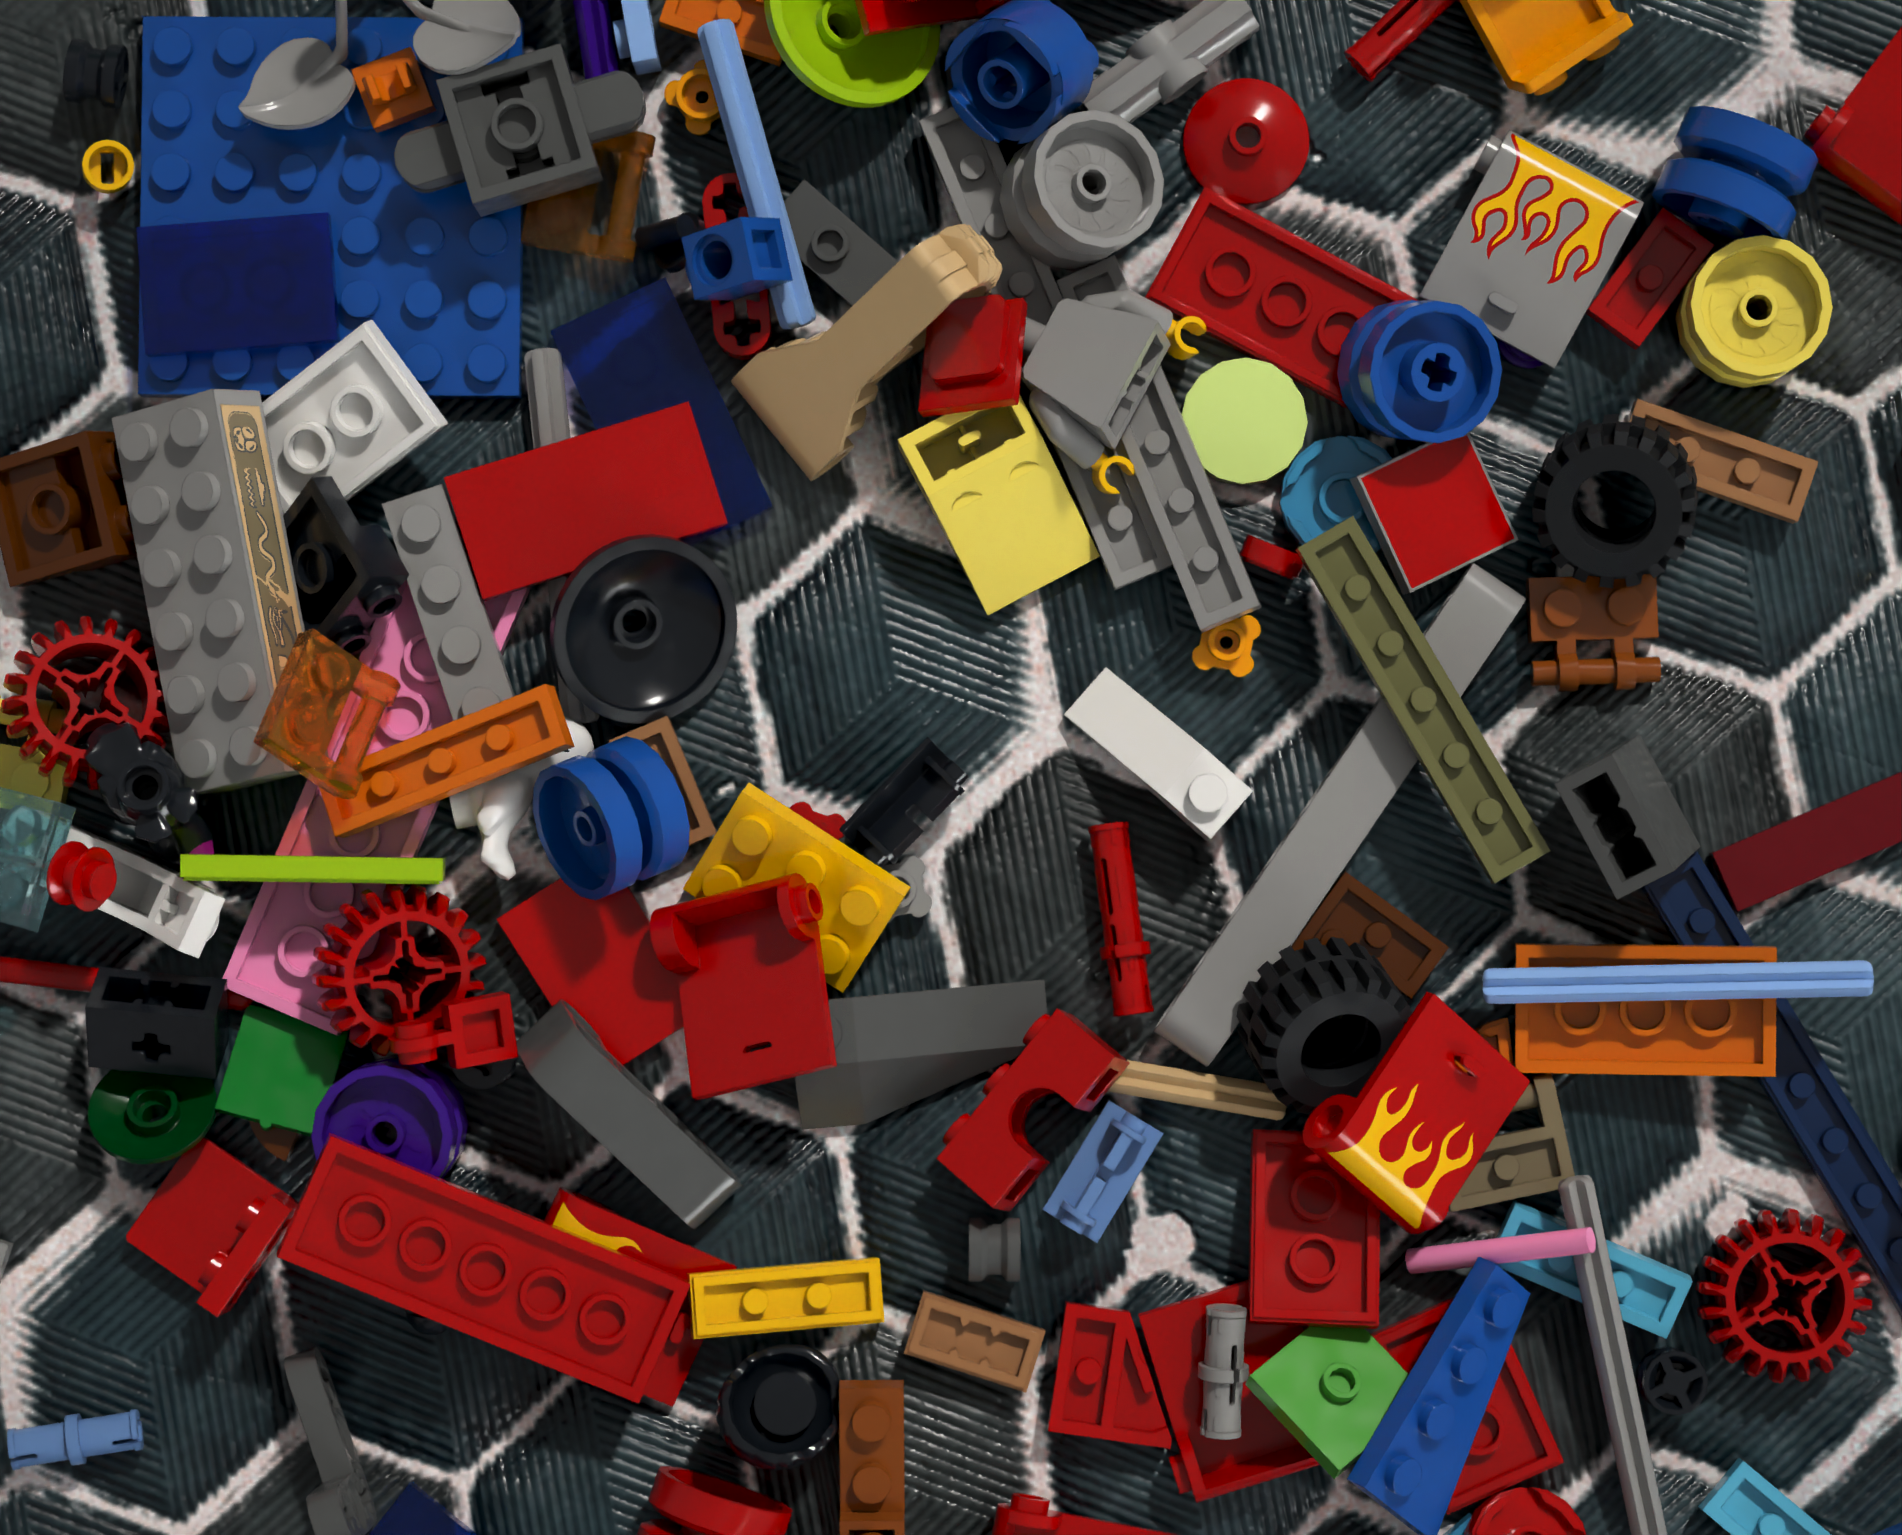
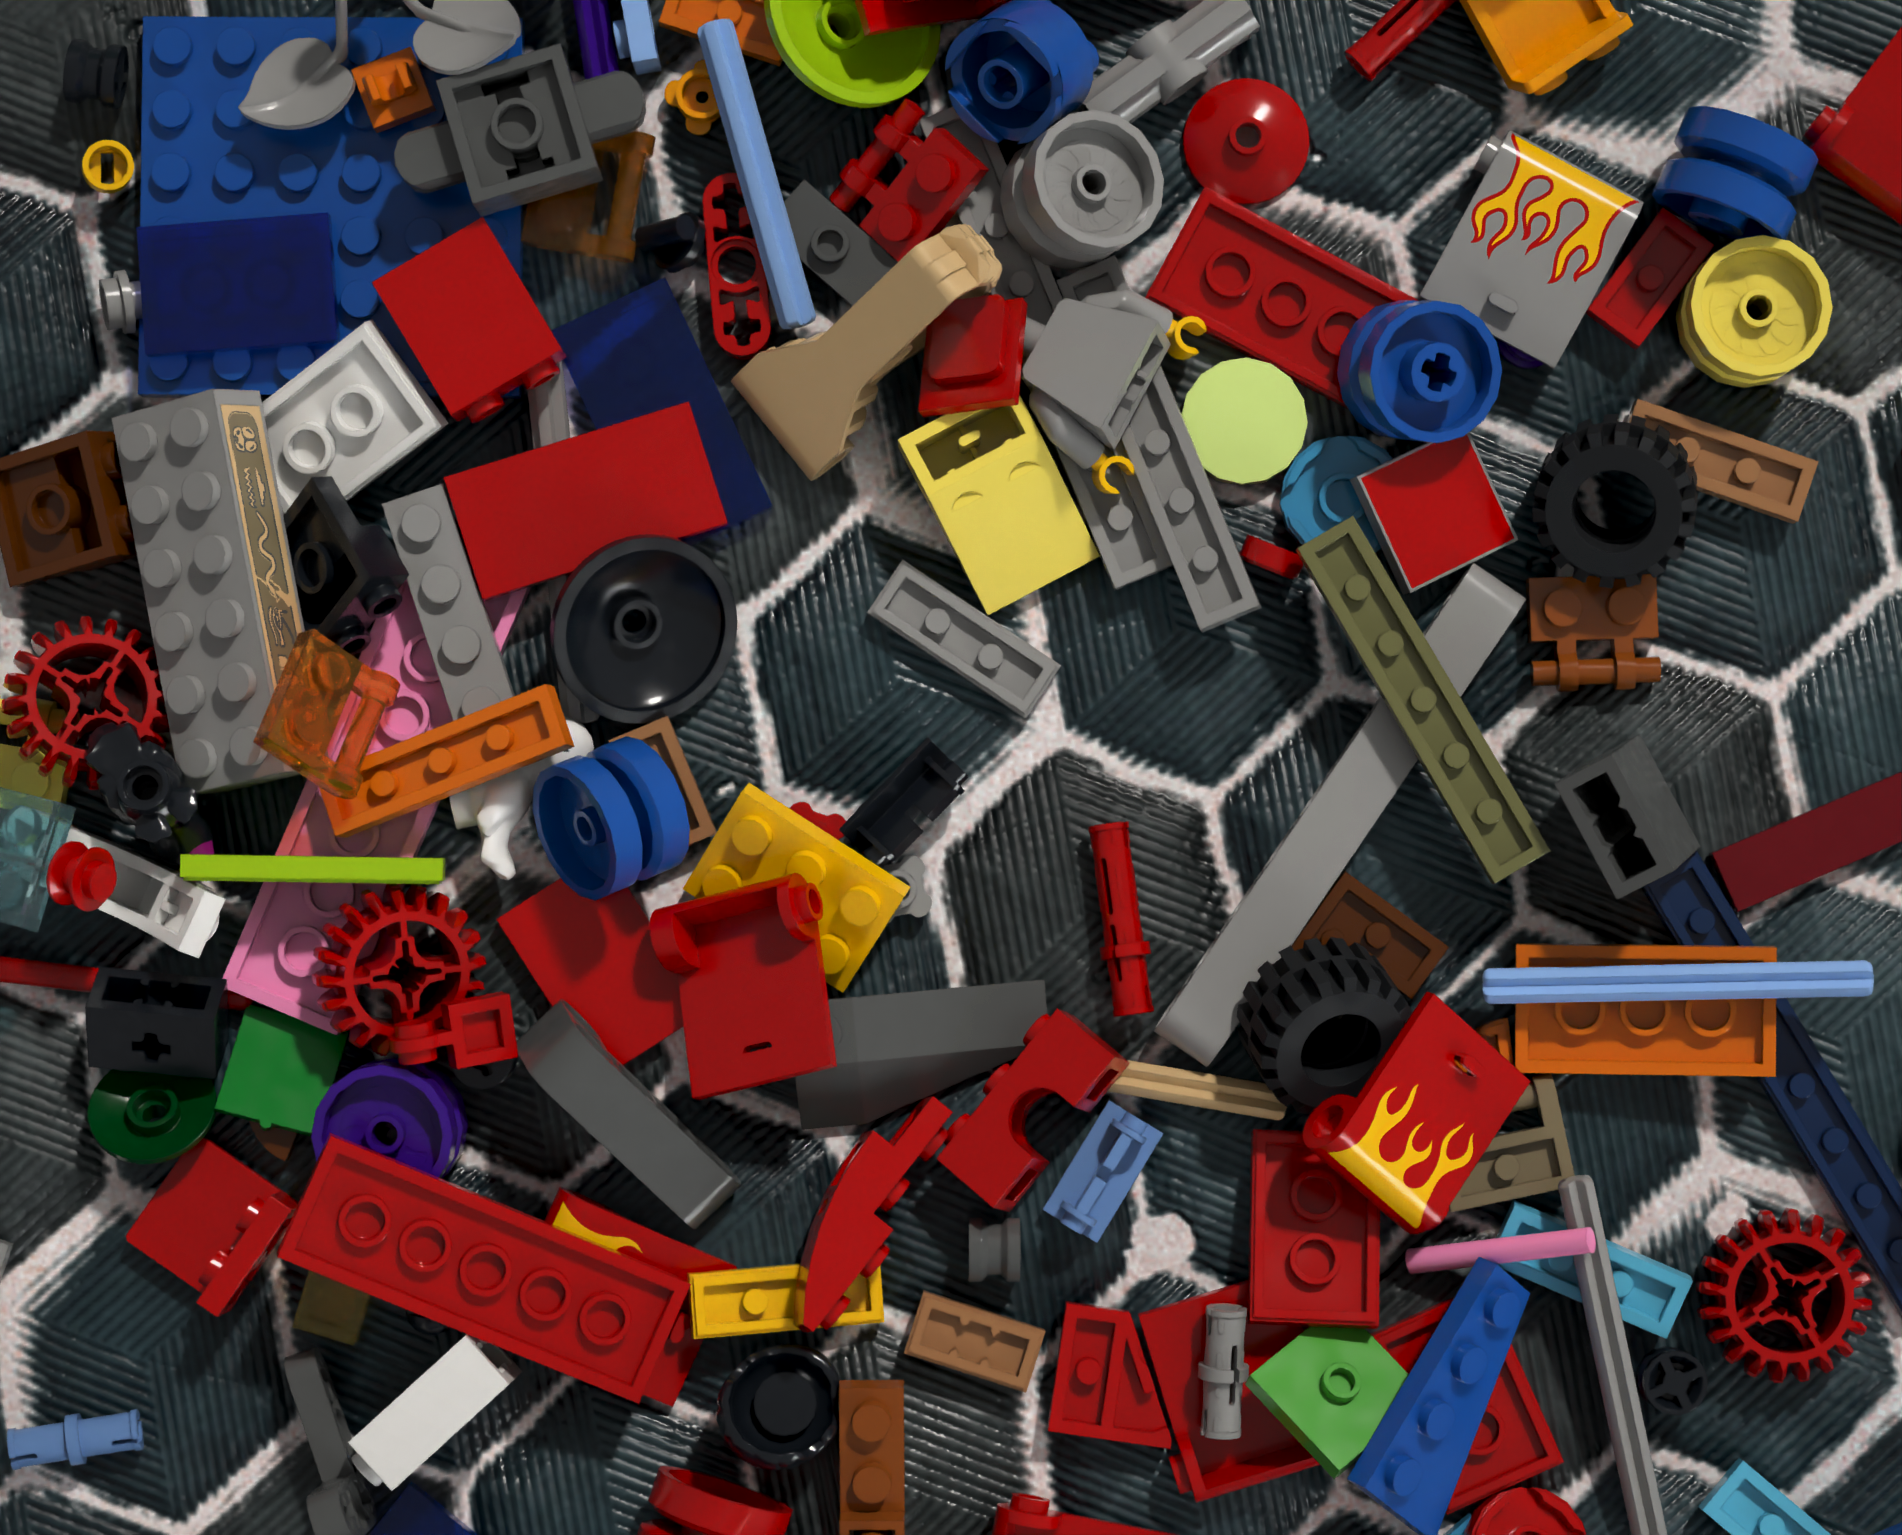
(120, 302): none -> light grey plate
(331, 1309): none -> clear yellow plate
(431, 1411): none -> white window
(471, 322): none -> red panel
(736, 258): blue brick -> none
(845, 1231): none -> red slope
(925, 191): none -> red plate
(963, 639): none -> light grey tile
(1158, 754): white slope -> none
(1237, 657): light orange plate -> none

